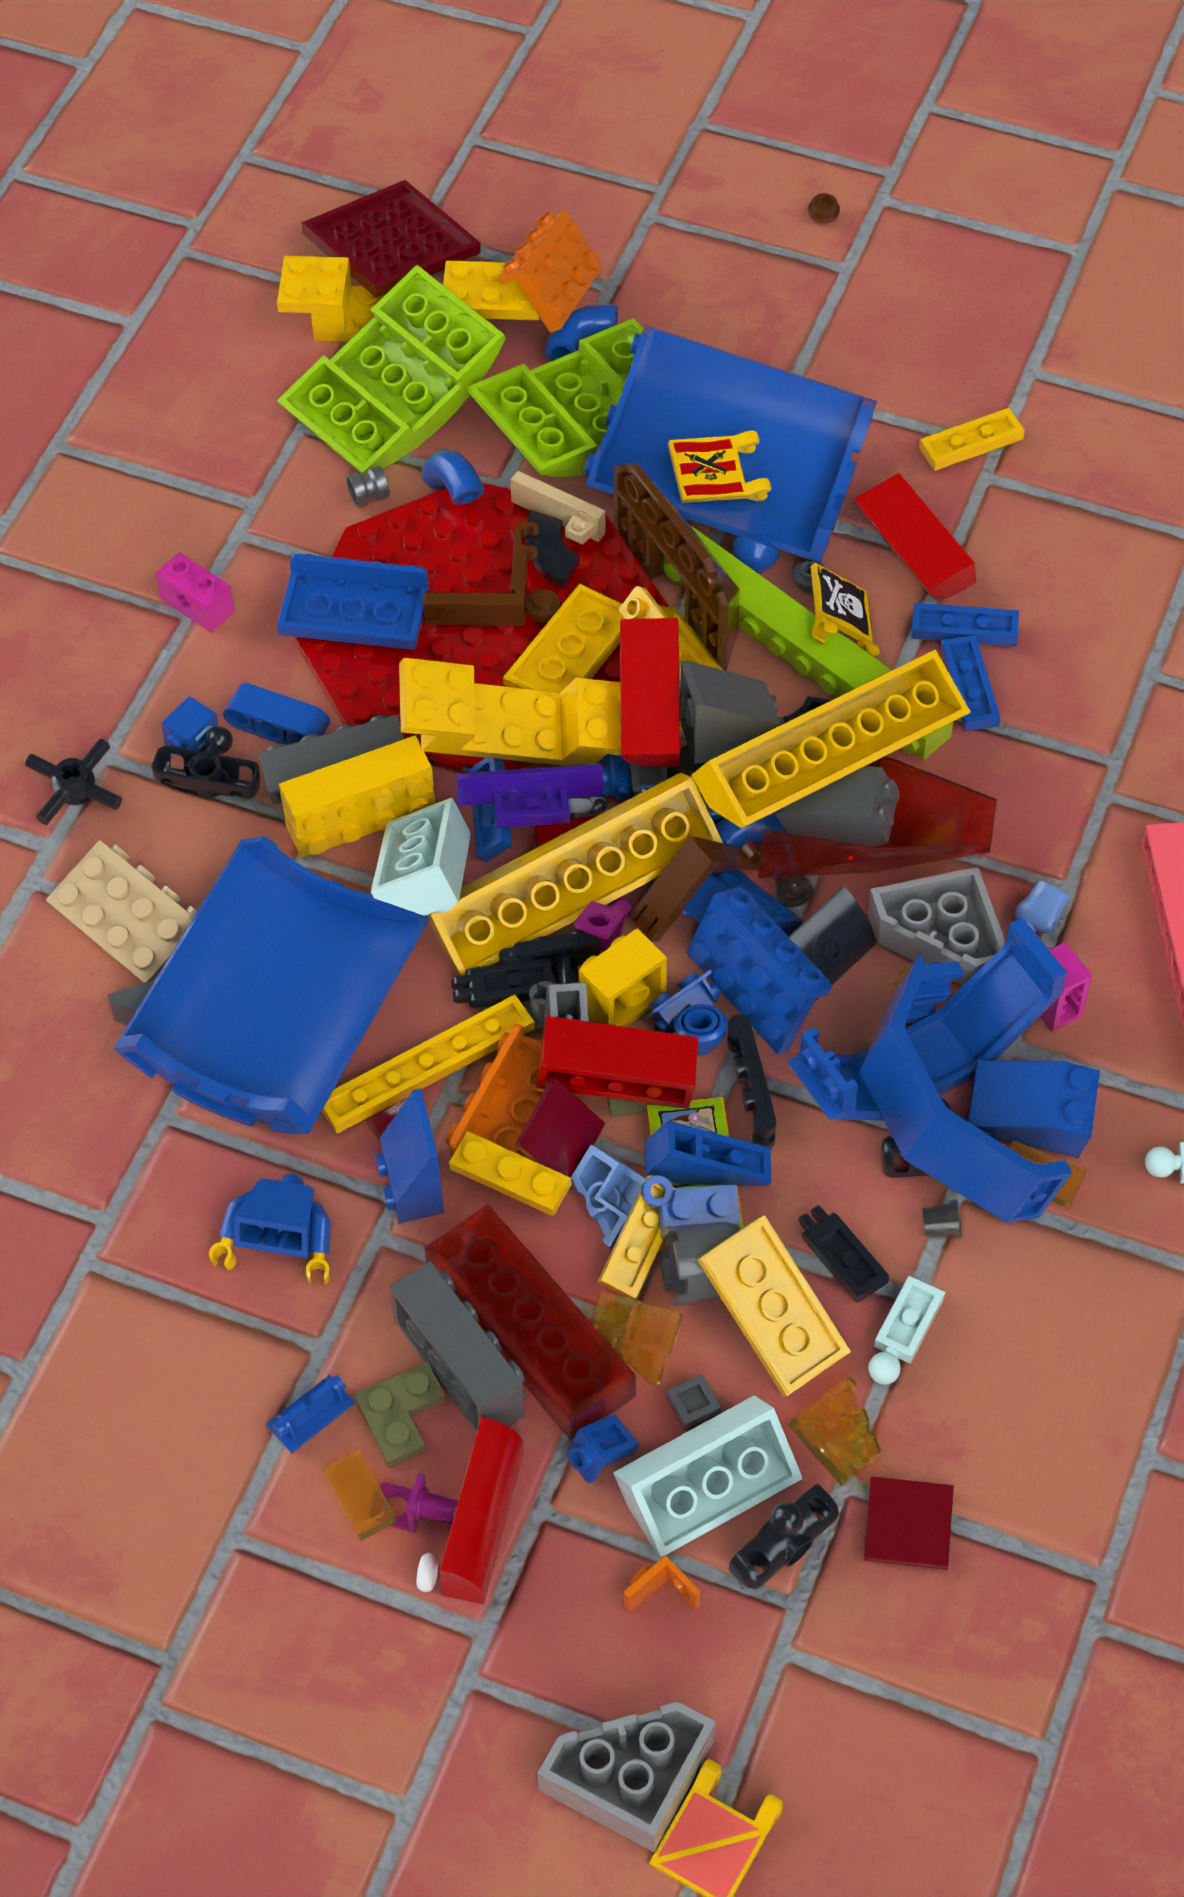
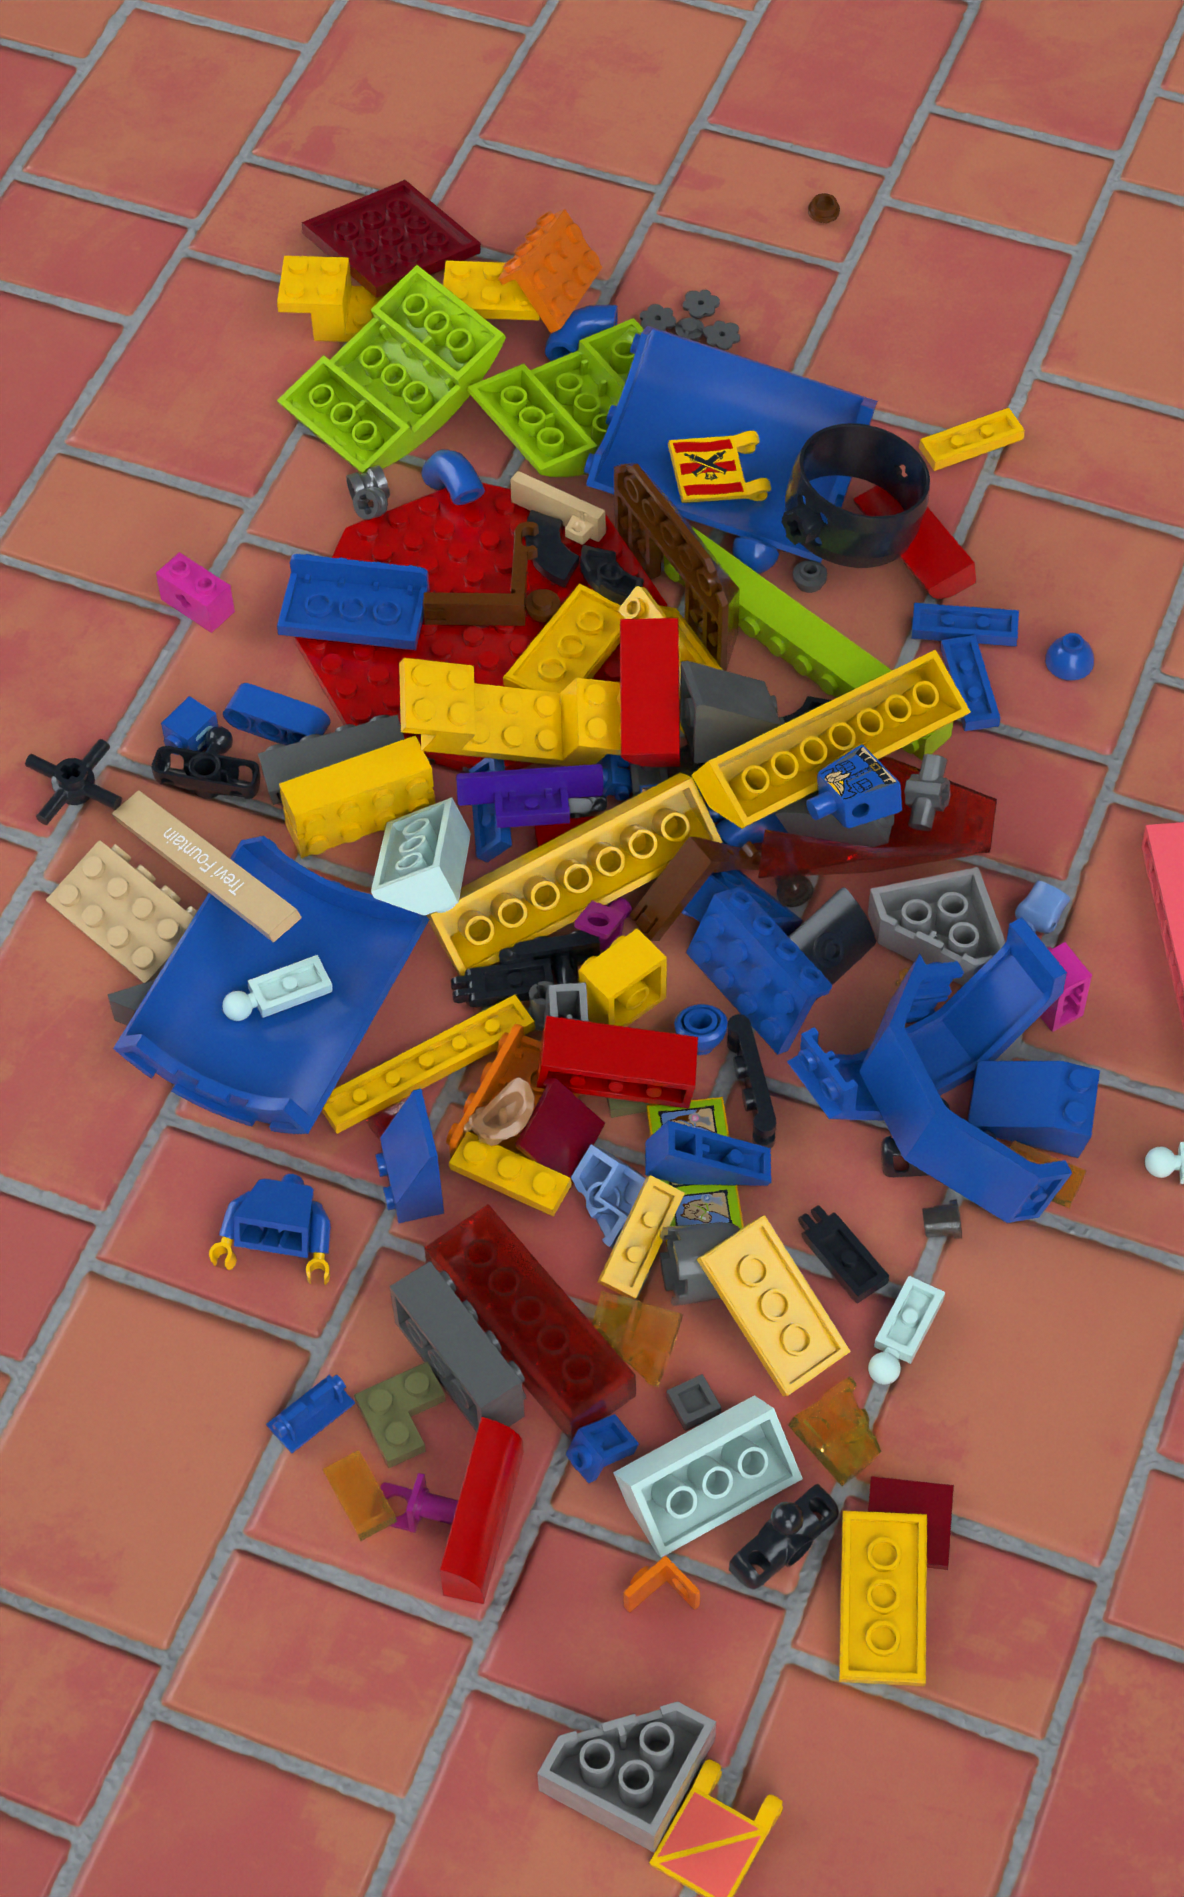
(207, 866): none -> tan tile
(279, 990): none -> light aqua plate
(379, 499): none -> dark grey bush
(427, 1572): white piece -> none
(504, 1114): none -> medium nougat hat
(606, 575): none -> black tile
(692, 1204): hinge -> none
(693, 991): blue hinge -> none
(698, 305): none -> dark grey plant
(841, 607): flag -> none
(850, 537): none -> black cylinder
(856, 790): none -> blue torso
(883, 1598): none -> yellow tile
(927, 792): none -> dark grey axle
(1070, 657): none -> blue brick

